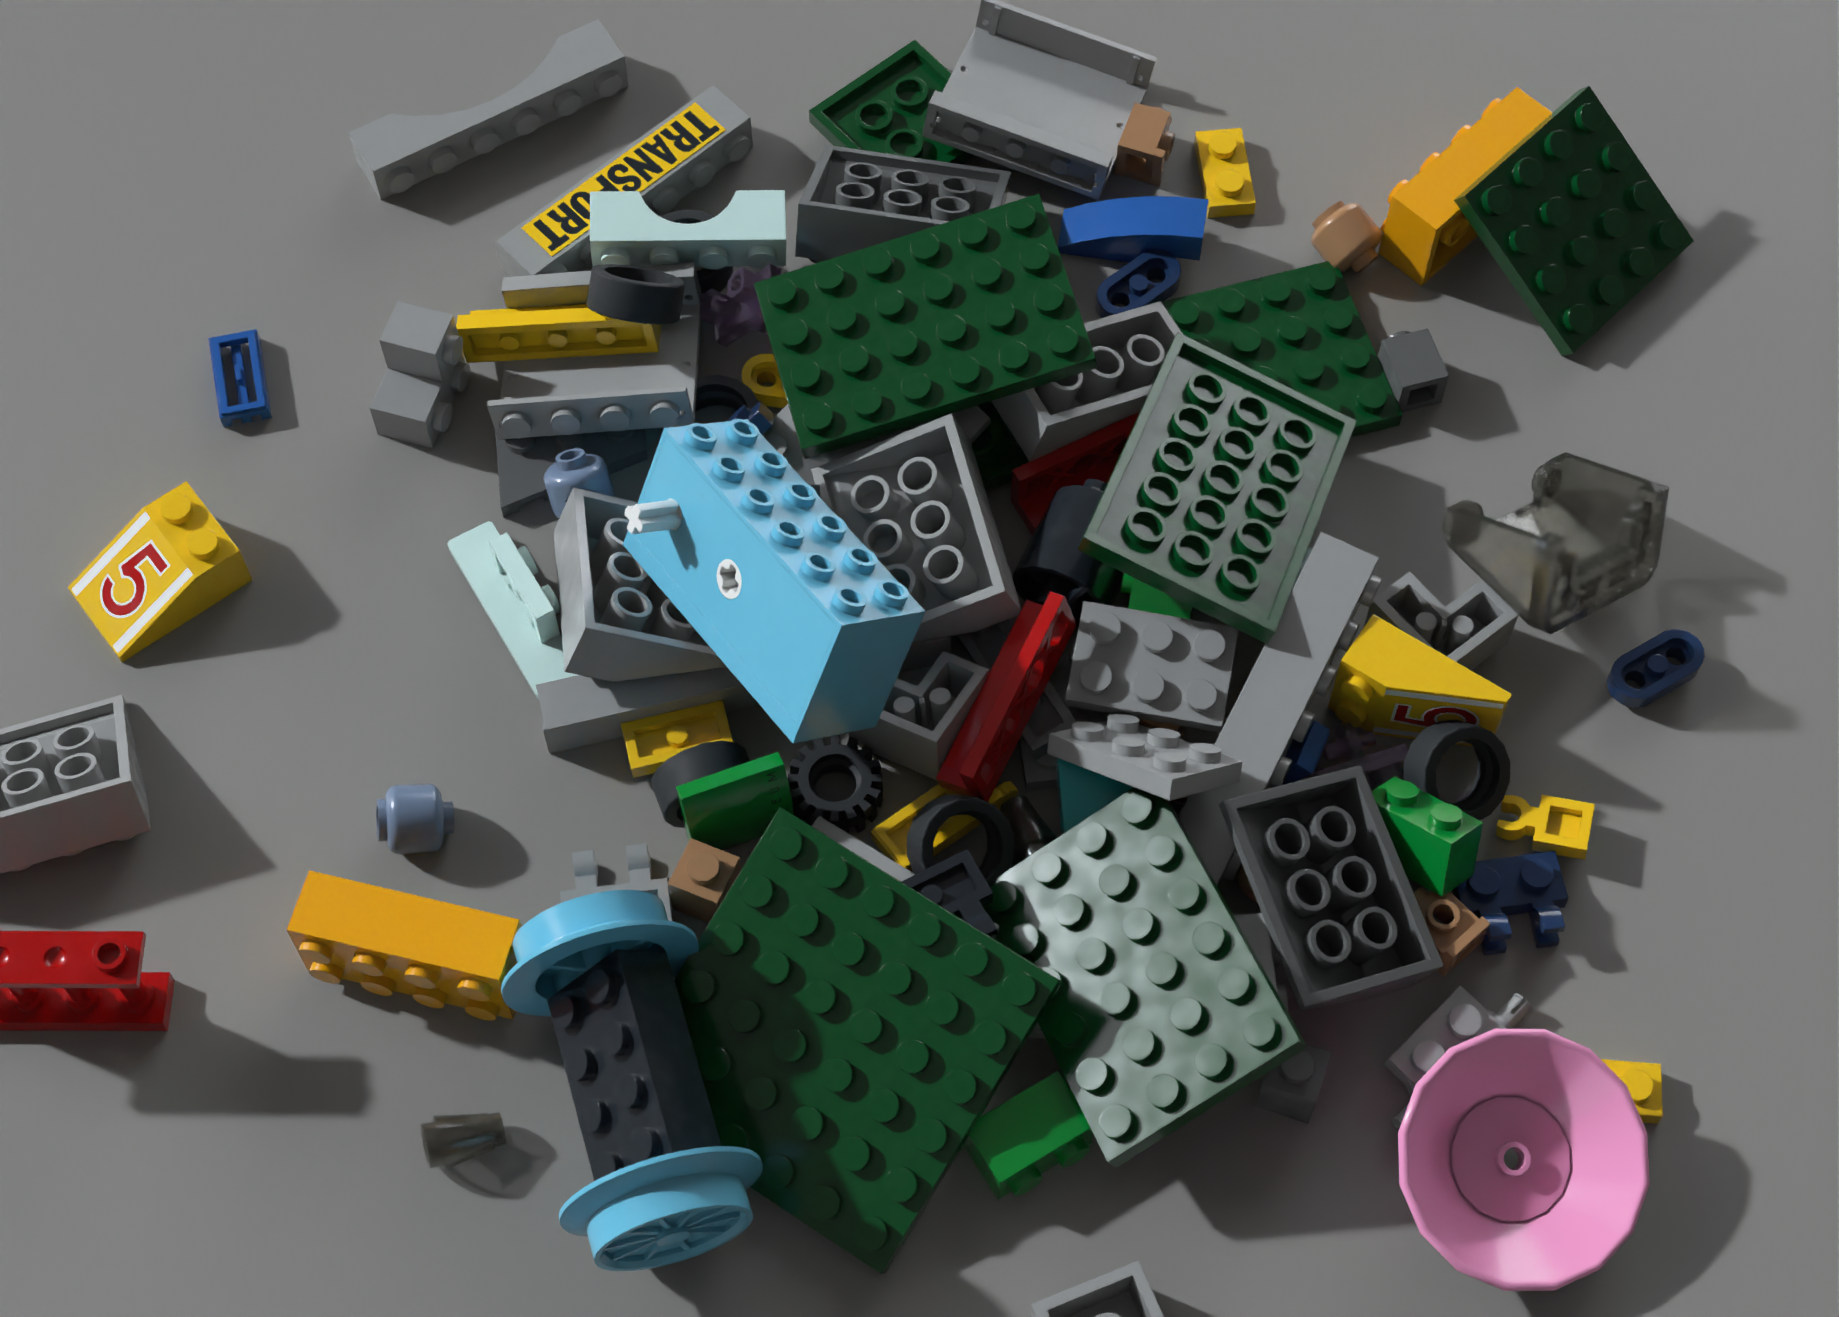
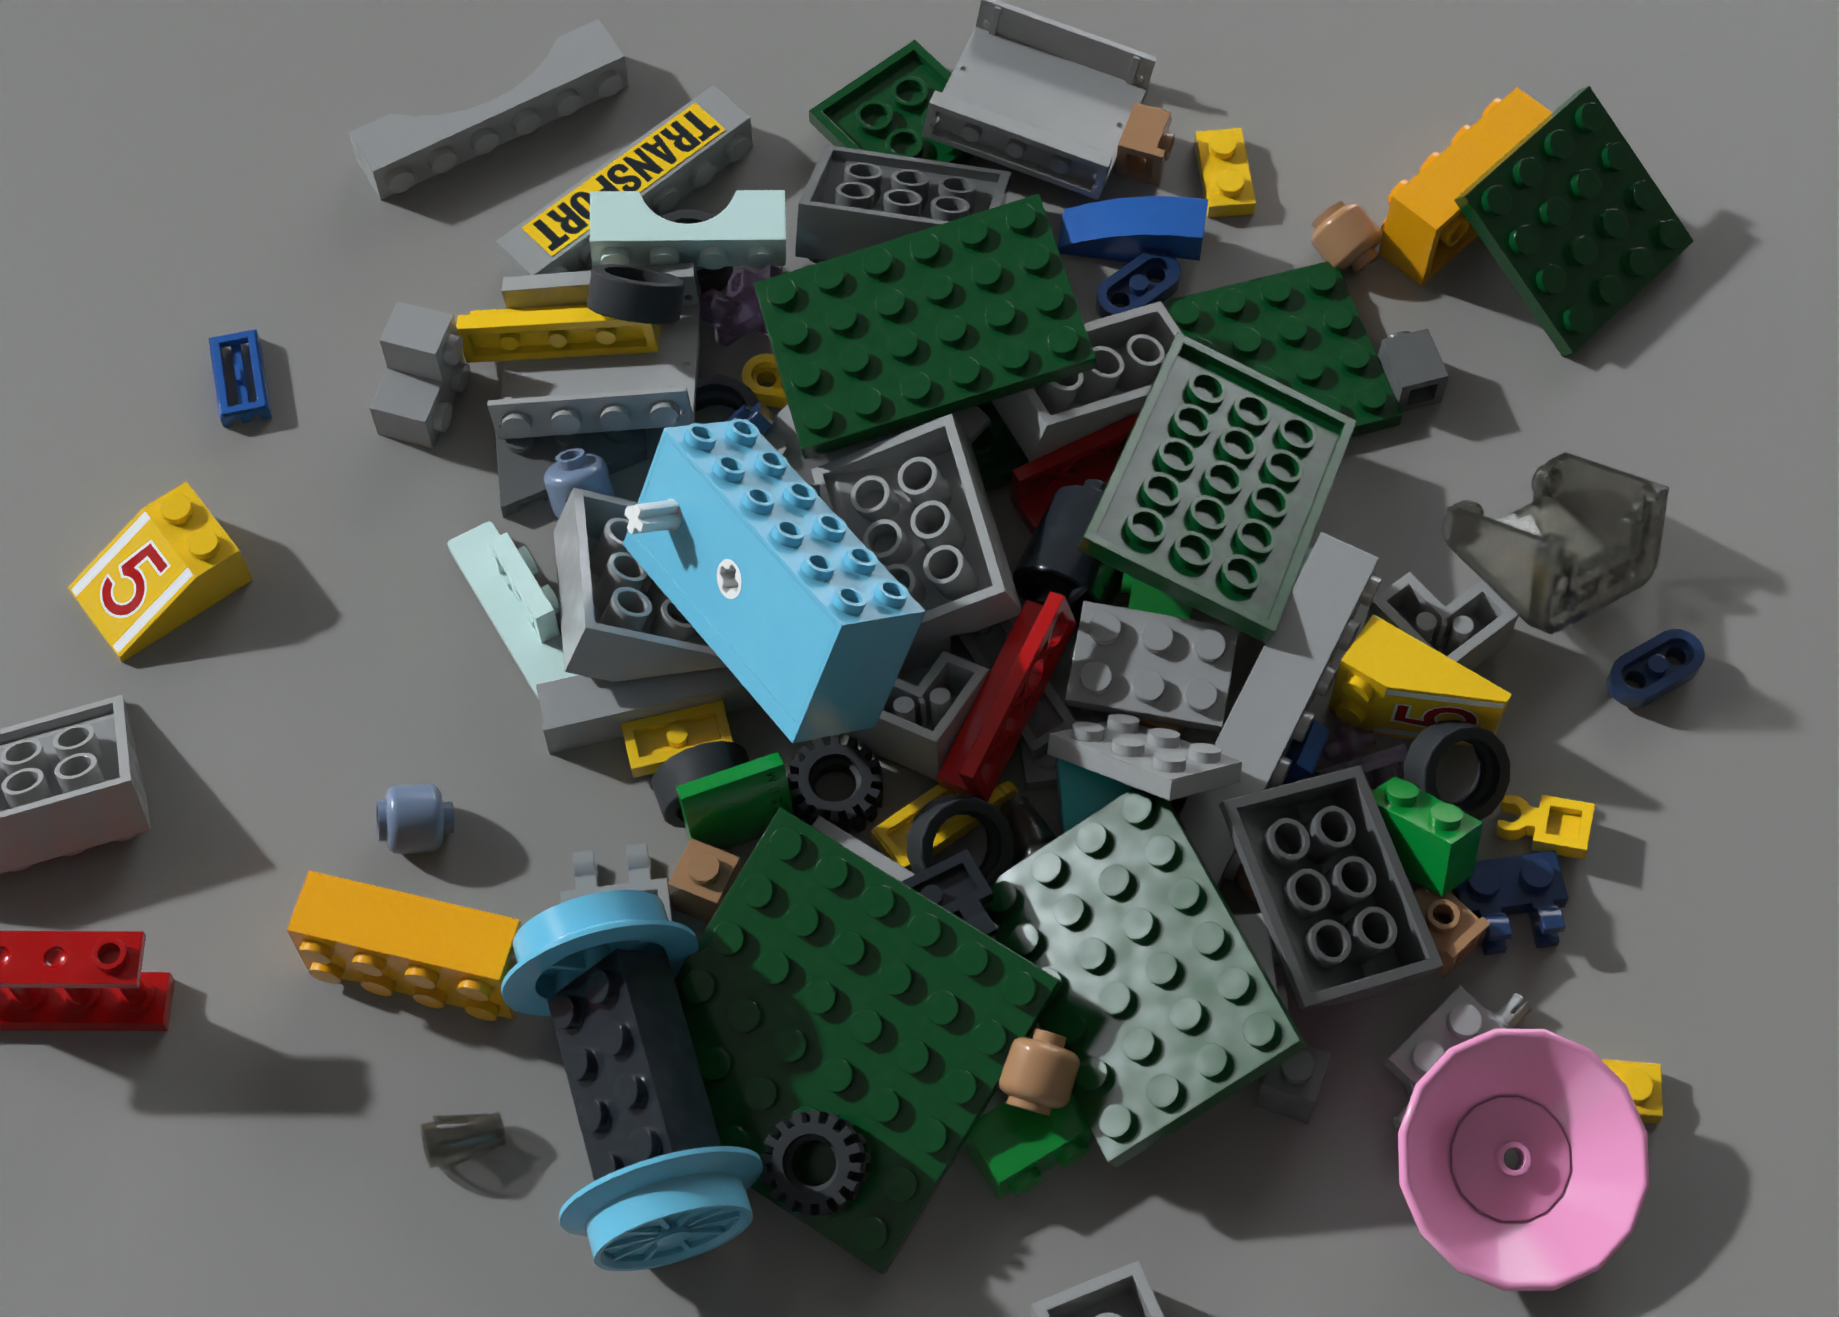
(782, 1155): none -> black tyre
(1039, 1072): none -> medium nougat head

